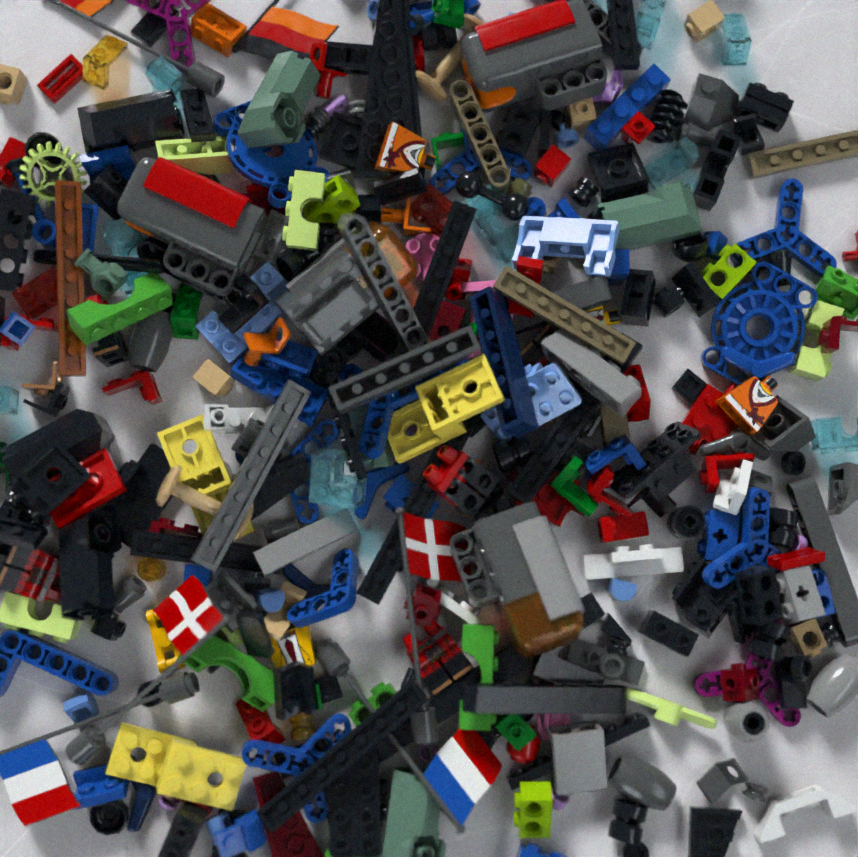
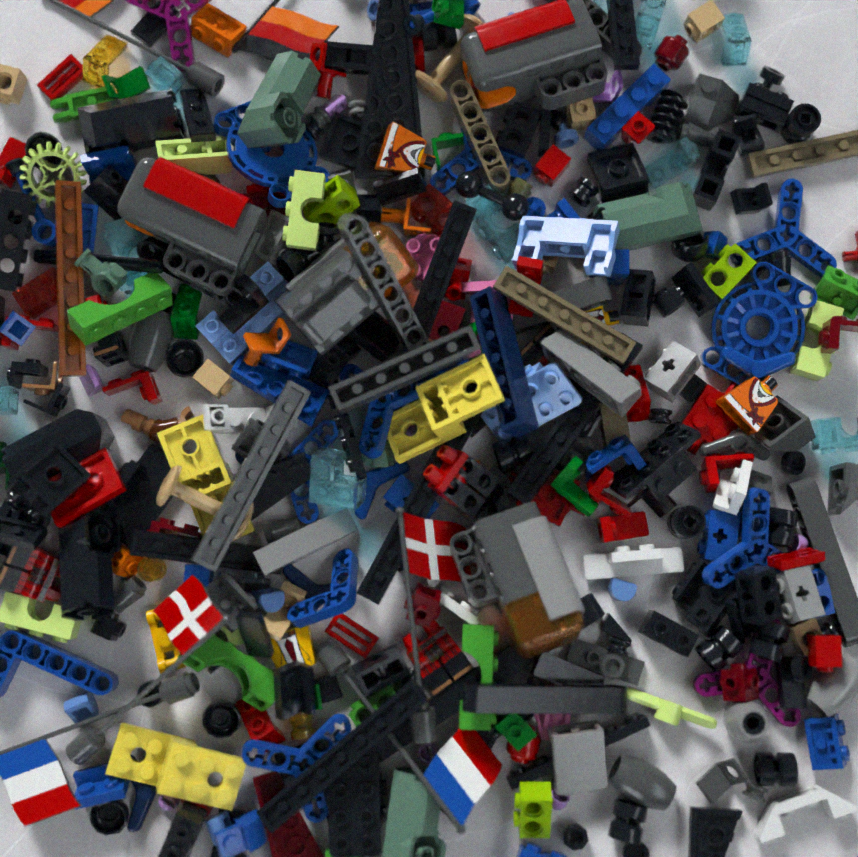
(30, 367): none -> black bracket
(77, 100): none -> bright green hinge
(92, 381): none -> lavender slope
(125, 564): none -> orange bracket
(127, 85): none -> green bracket
(152, 427): none -> medium nougat piece
(184, 358): none -> black hair
(221, 718): none -> black hair
(329, 631): none -> red tile
(380, 670): none -> black brick
(575, 836): none -> black tile
(660, 416): none -> black bush
(671, 53): none -> dark red head
(672, 371): none -> light grey brick
(719, 648): none -> black wheel
(751, 199): none -> black bracket
(771, 77): none -> black tile
(773, 769): none -> black wheel
(801, 123): none -> black wheel
(824, 651): none -> red brick
(826, 742): none -> blue bracket

